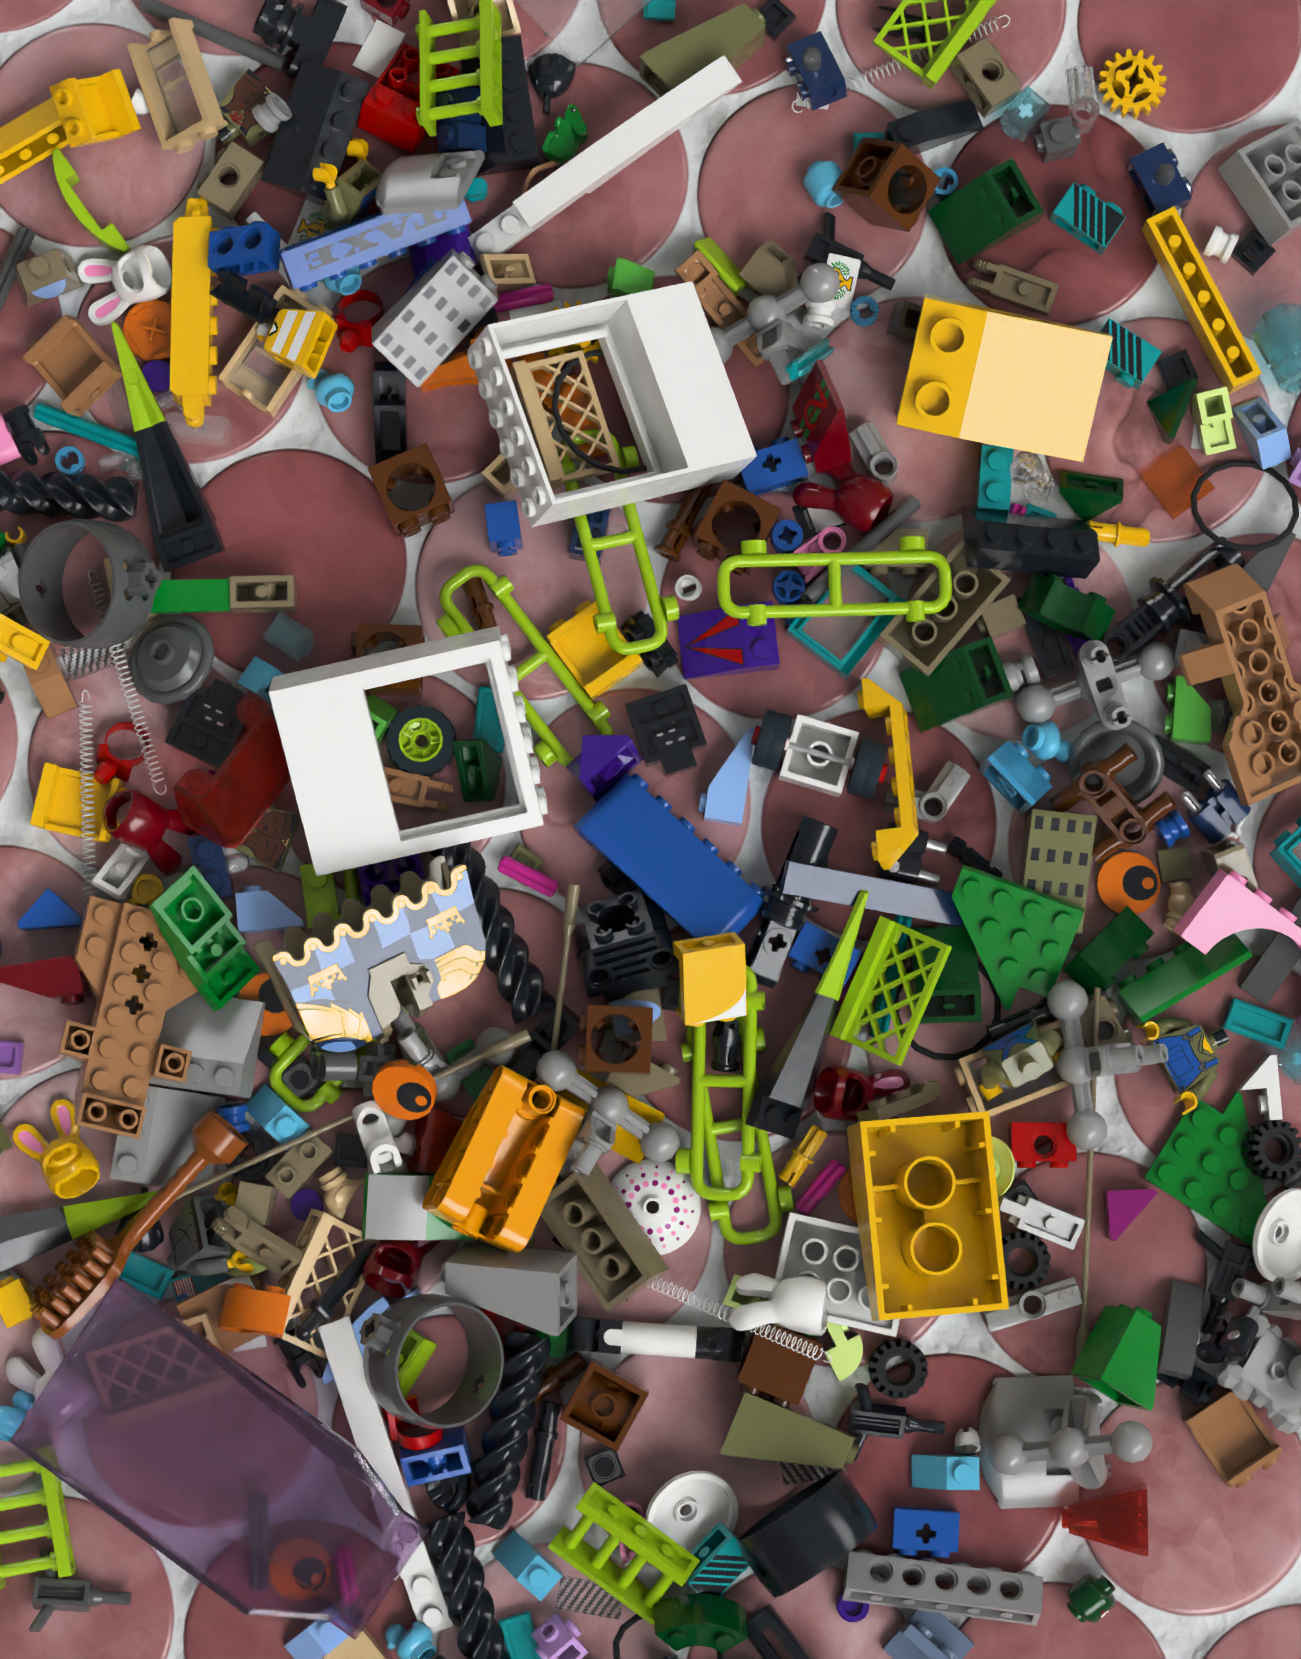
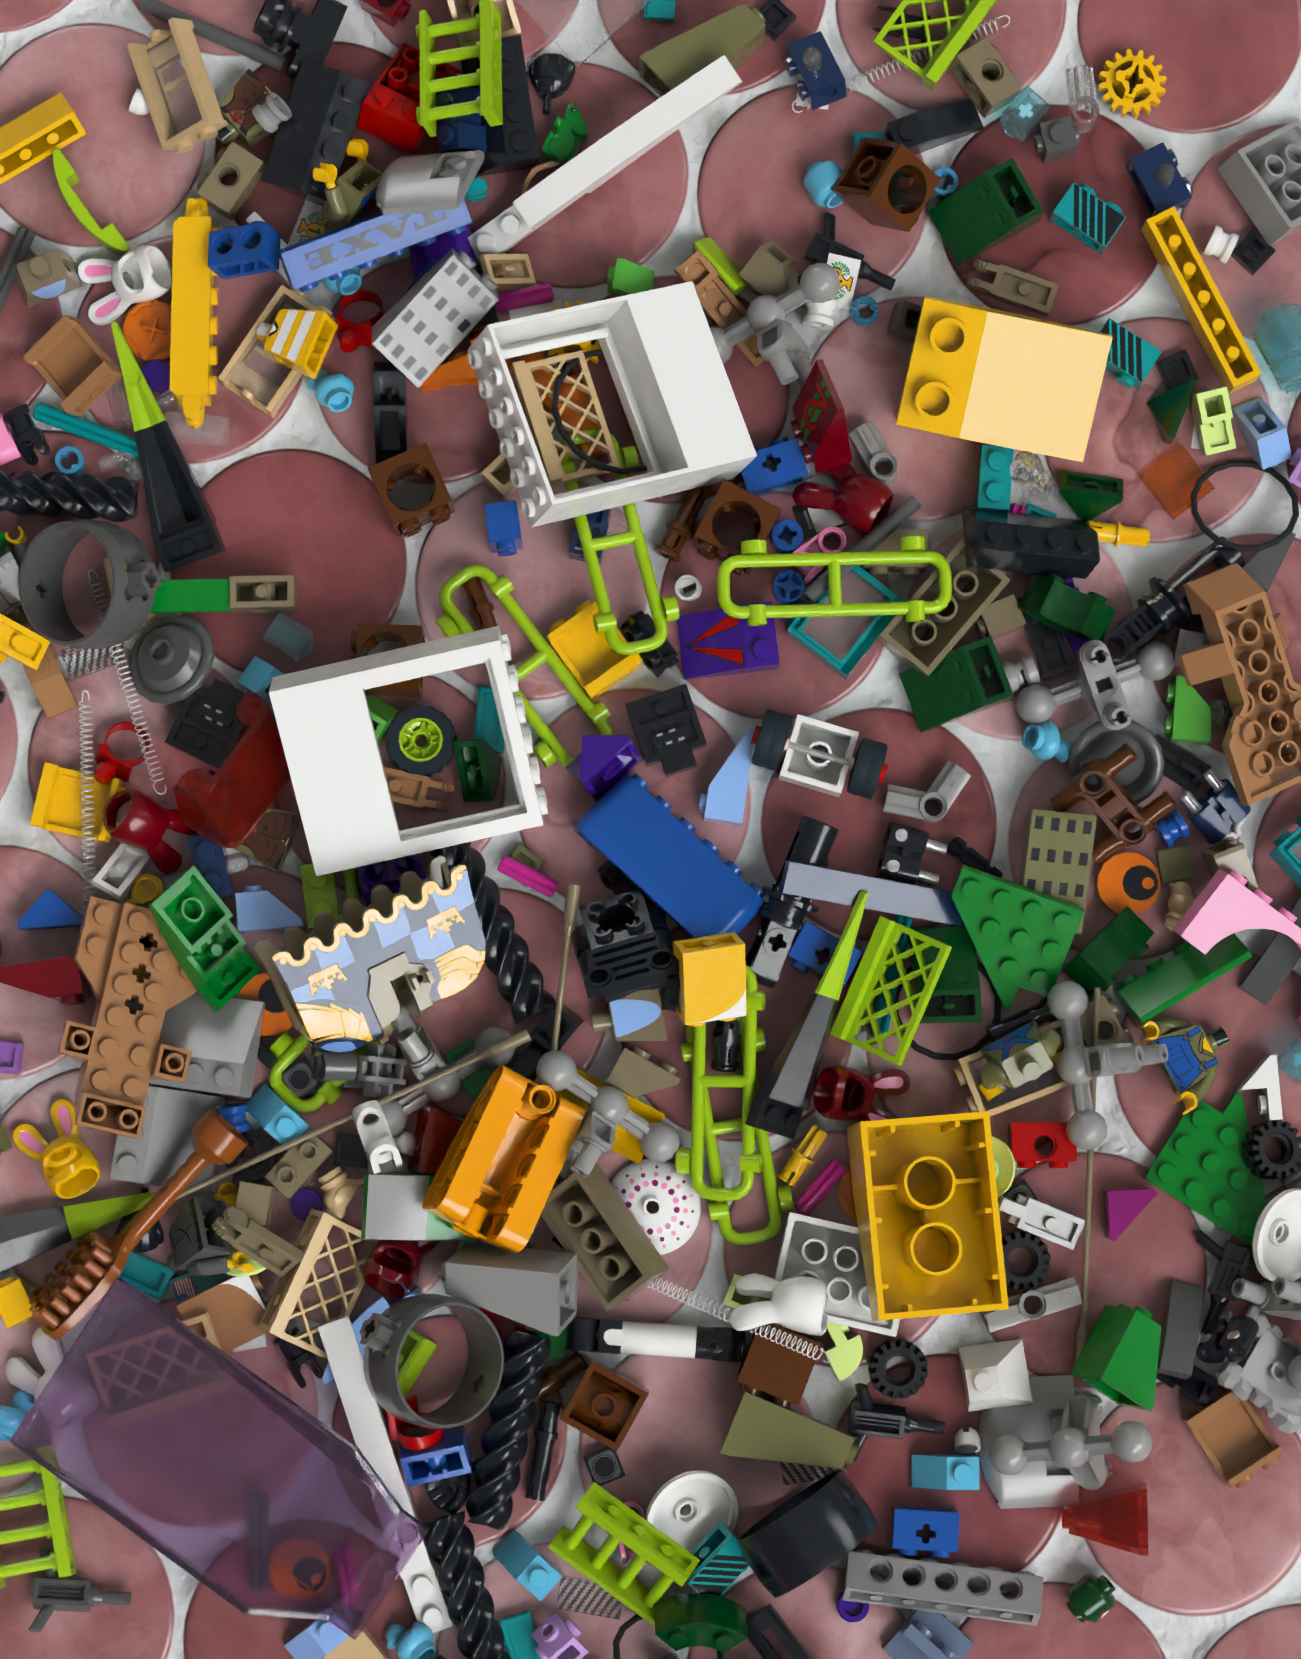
(95, 108): yellow panel -> none
(254, 1310): orange brick -> none
(255, 303): black hinge -> none
(323, 1307): black sword -> none
(378, 48): white sticker -> none
(404, 1090): orange tile -> none
(638, 1018): reddish brown brick -> none
(806, 361): teal axle -> none
(893, 842): yellow slope -> none
(901, 1101): dark tan hinge -> none
(995, 1375): none -> white slope
(1015, 776): dark azure slope -> none
(1257, 1024): teal tile -> none

